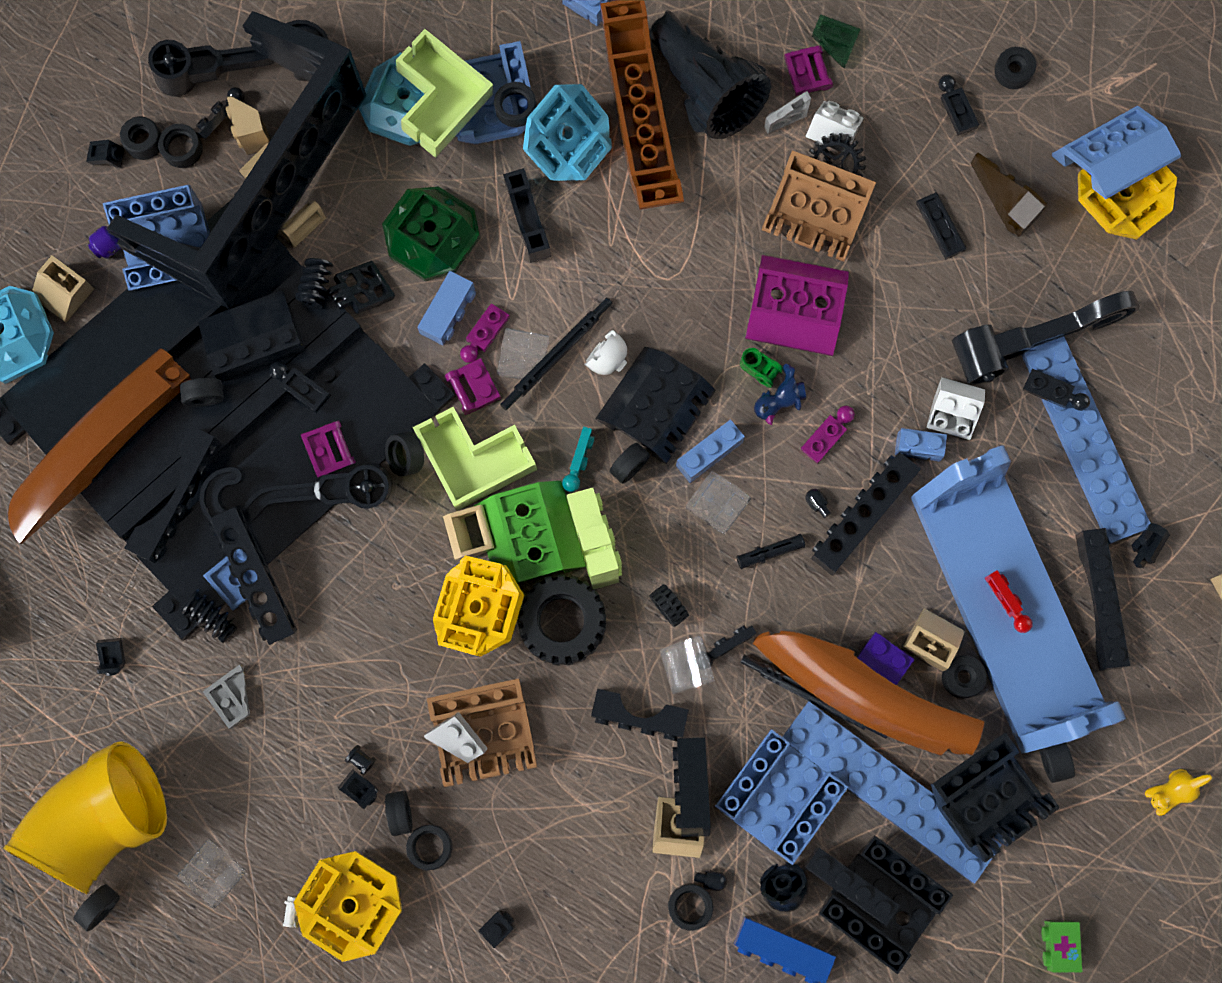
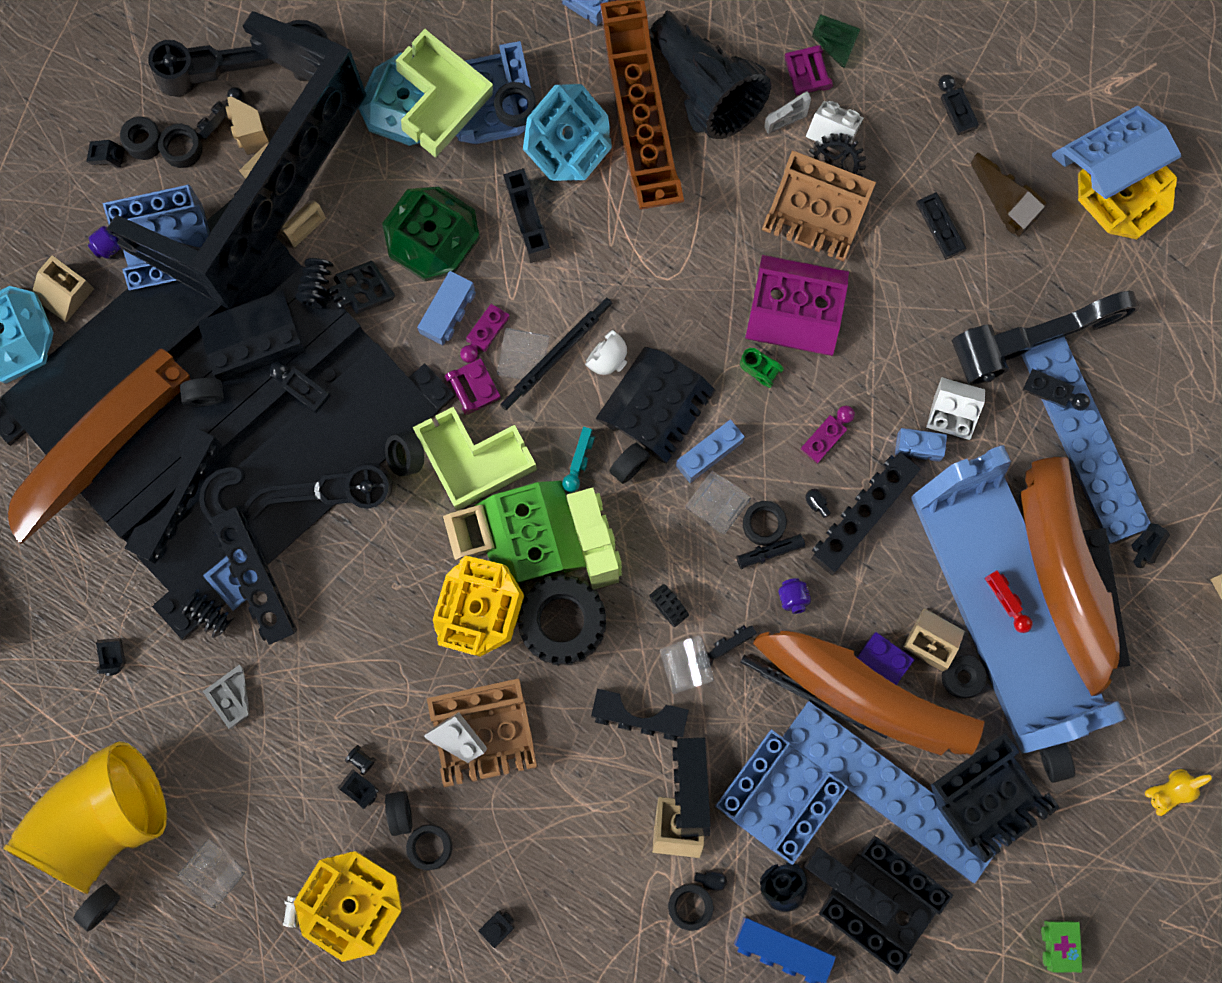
(227, 633): black piece -> none
(320, 451): magenta plate -> none
(764, 540): none -> black tyre
(787, 395): dark blue animal -> none
(794, 595): none -> dark purple head
(1018, 56): black tyre -> none
(1068, 575): none -> dark orange slope

